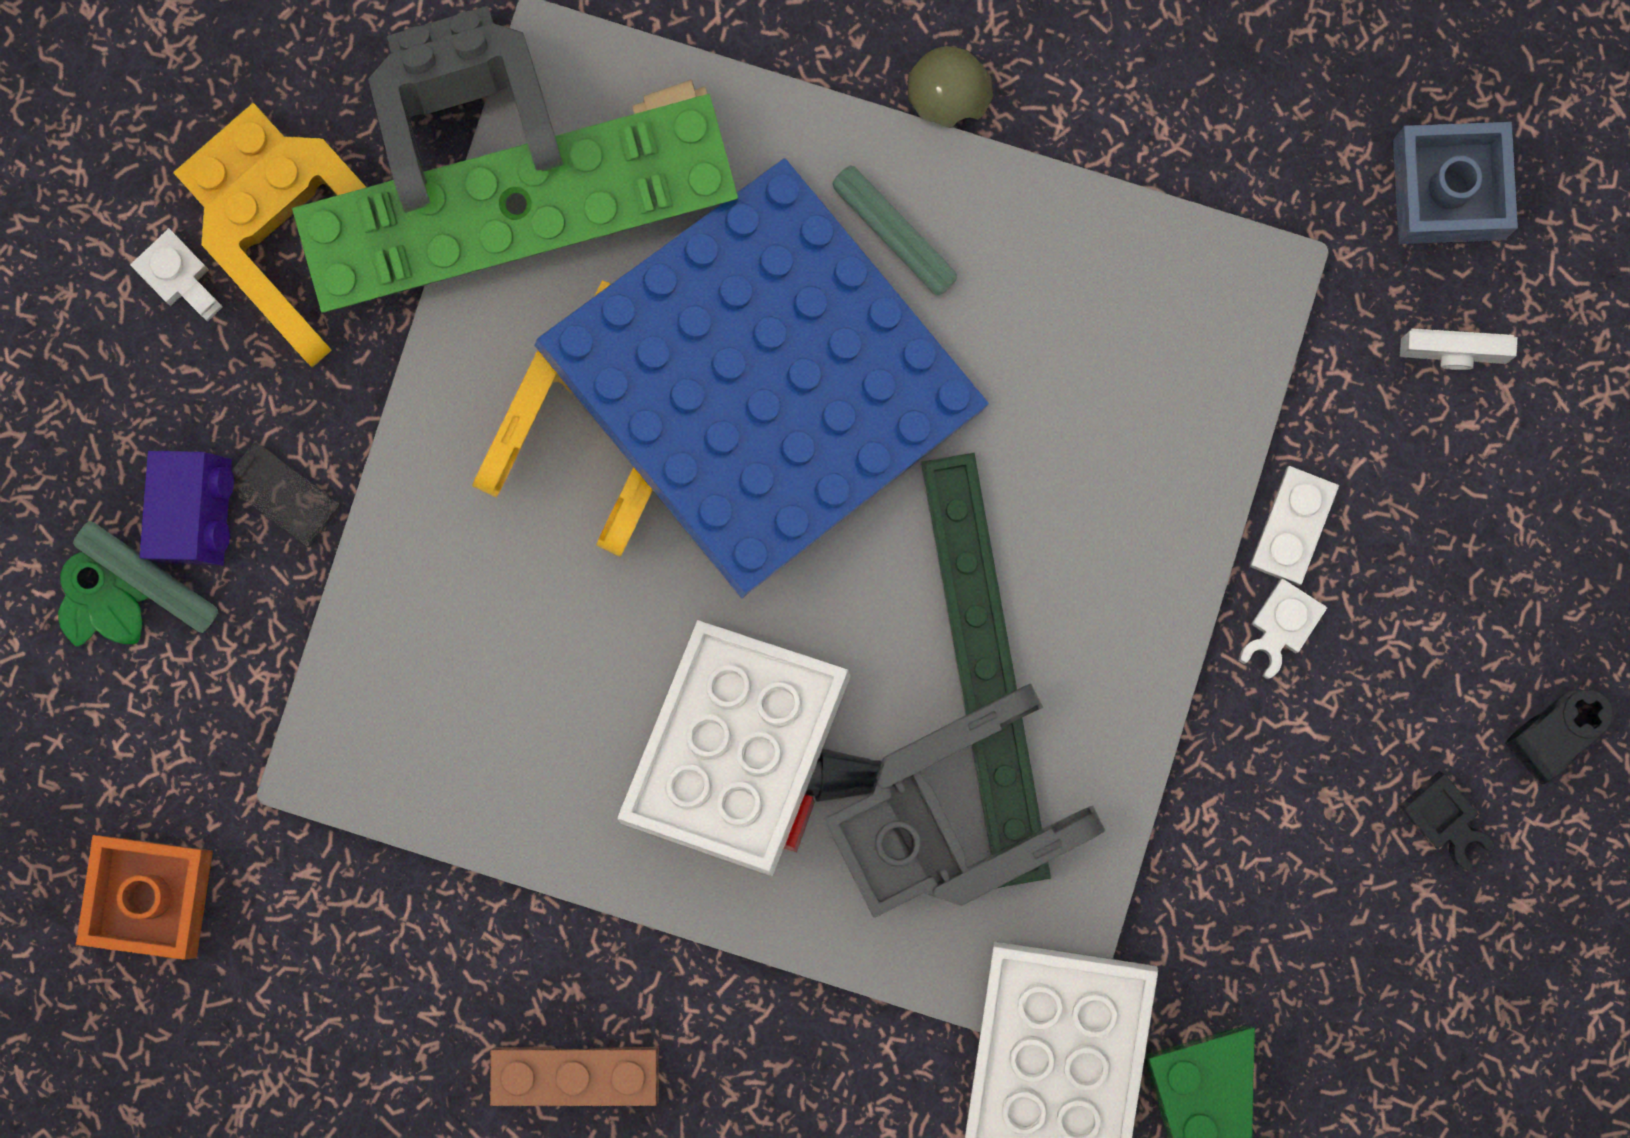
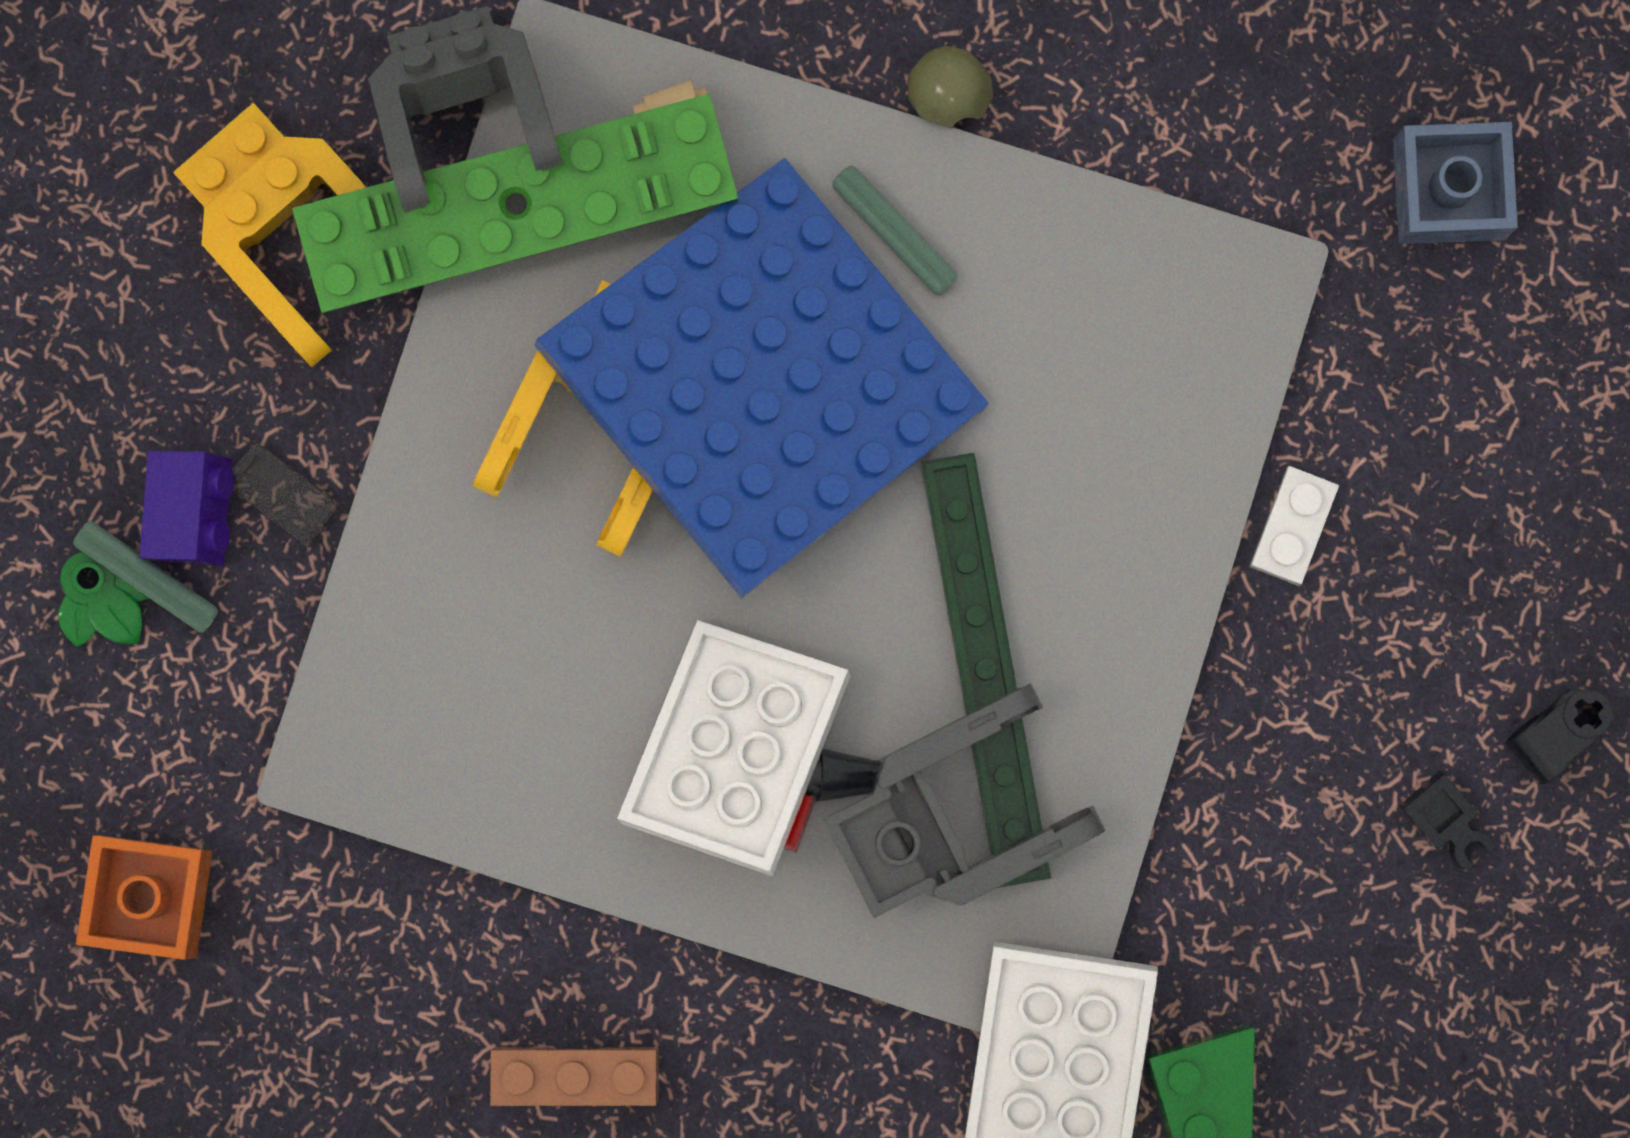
(175, 273): white plate -> none
(1286, 621): white plate -> none
(1458, 349): white plate -> none

